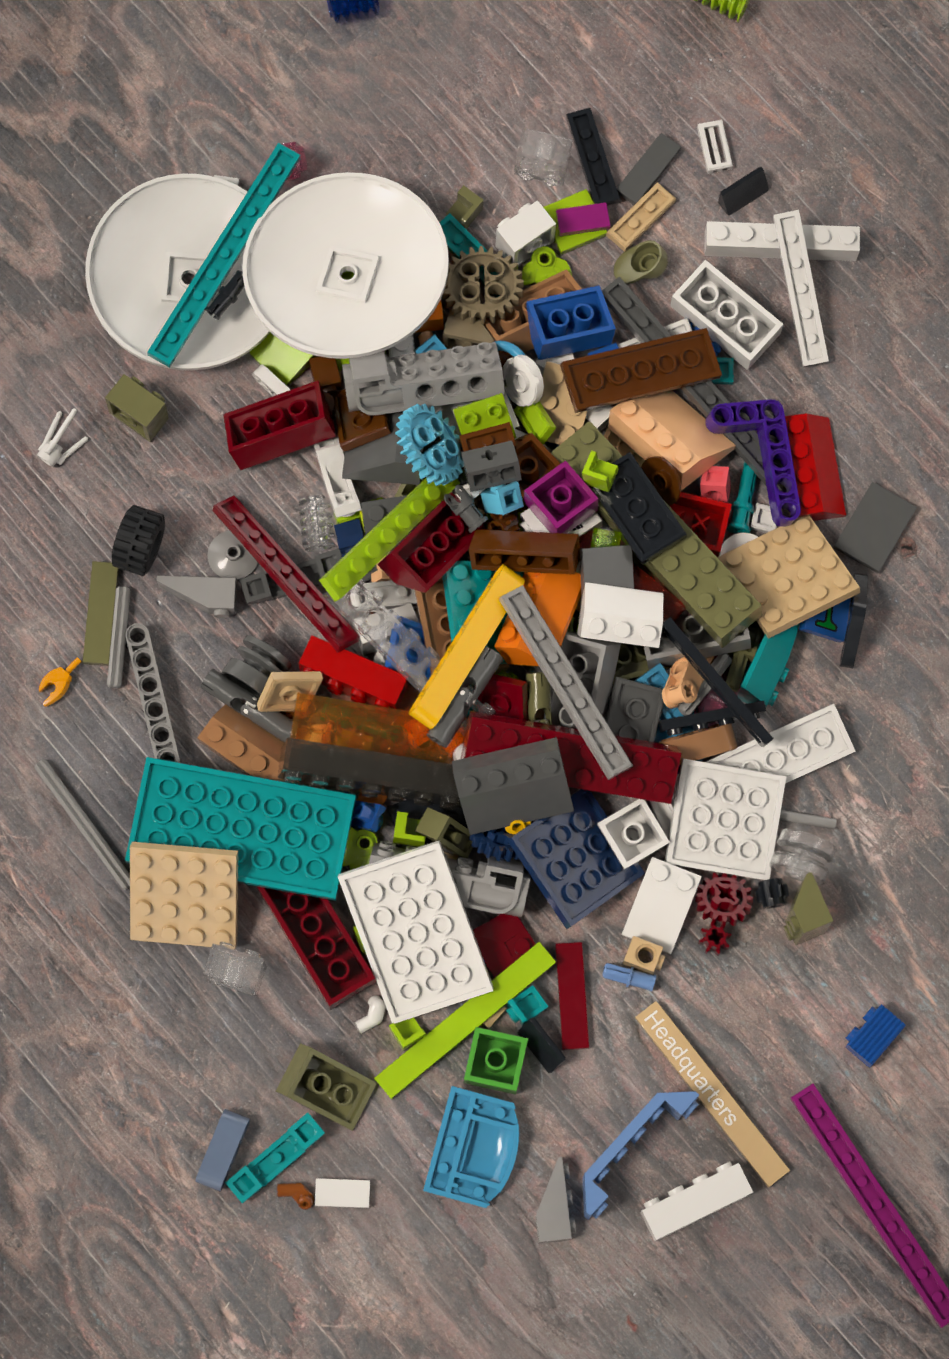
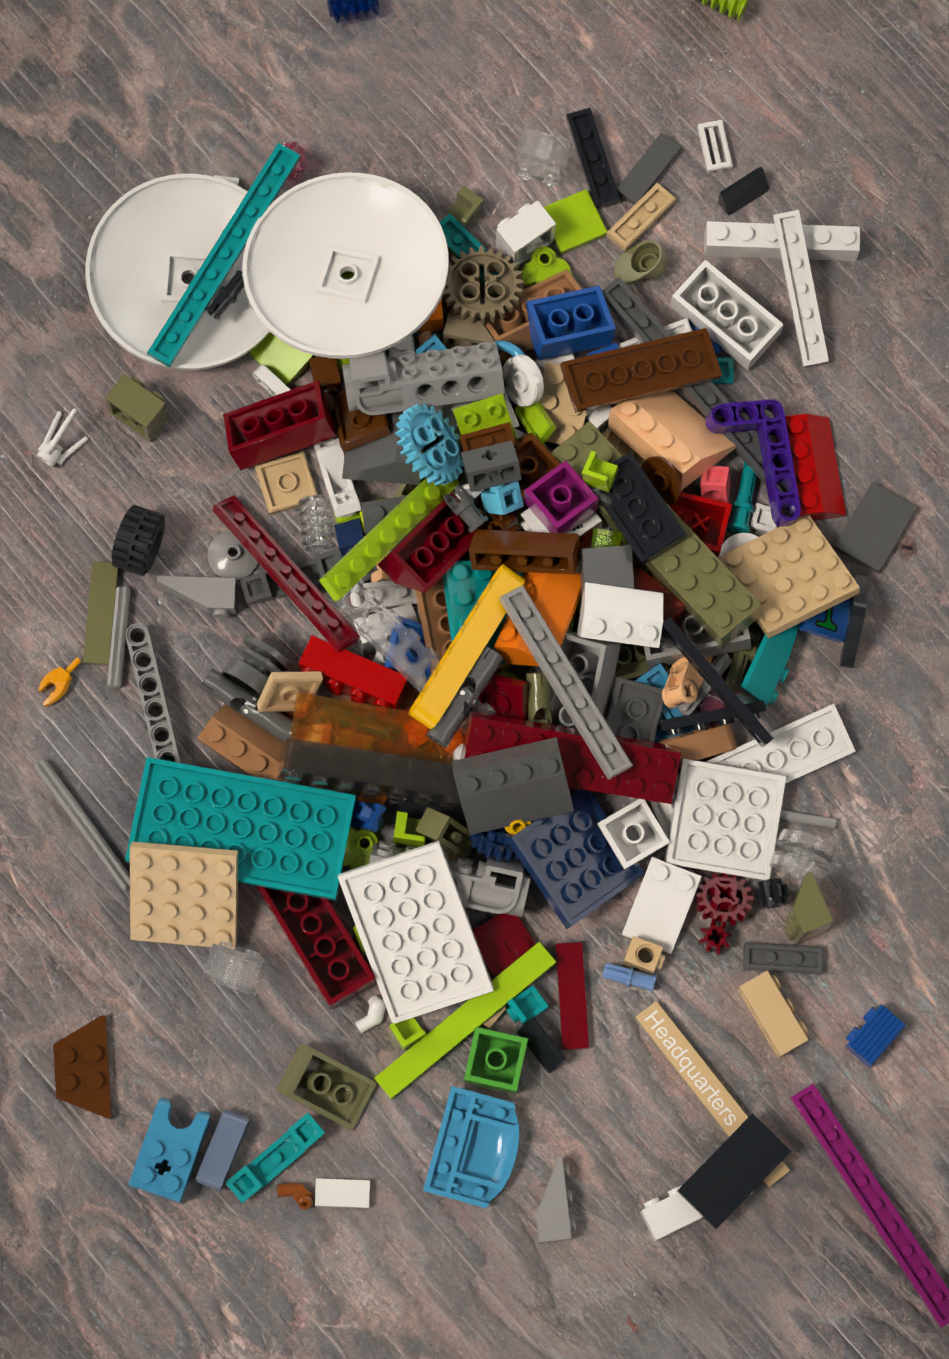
(83, 1068): none -> reddish brown wing
(169, 1145): none -> dark azure brick
(285, 482): none -> tan tile
(583, 219): magenta tile -> none
(676, 1103): medium blue slope -> none
(734, 1171): none -> black tile
(773, 1014): none -> tan brick
(783, 958): none -> dark grey tile

